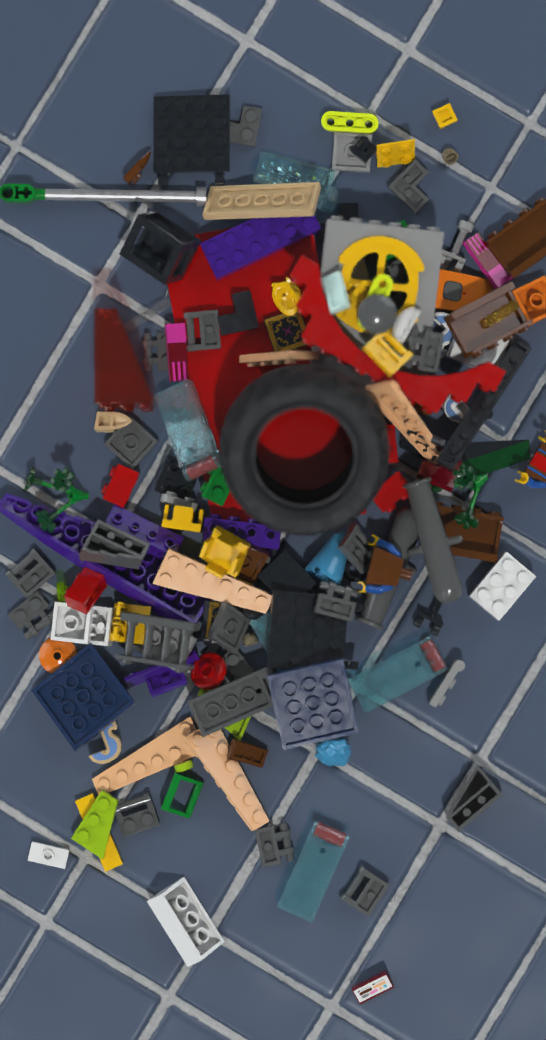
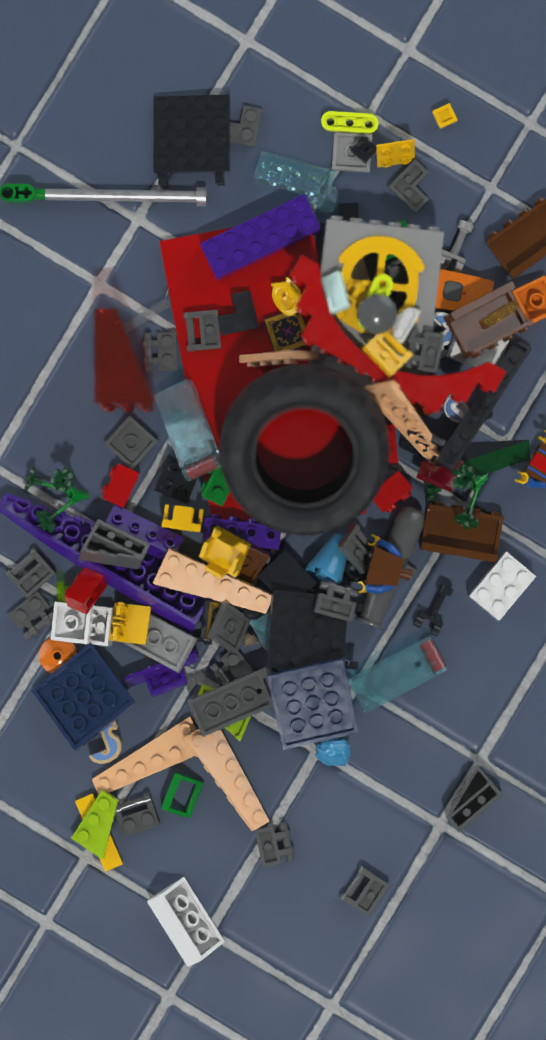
(48, 855): white plate -> none
(110, 421): tan plate -> none
(134, 173): reddish brown plate -> none
(162, 248): black piece -> none
(168, 626): dark grey fence -> none
(171, 499): light grey plate -> none
(176, 352): tile -> none
(183, 766): lime tile -> none
(208, 671): red tile -> none
(247, 753): reddish brown plate -> none
(262, 201): tan plate -> none
(313, 871): clear light blue hinge -> none
(372, 987): slope -> none
(434, 542): dark grey piece -> none
(447, 682): light grey plate -> none
(449, 156): dark tan hinge -> none
(486, 261): tile -> none

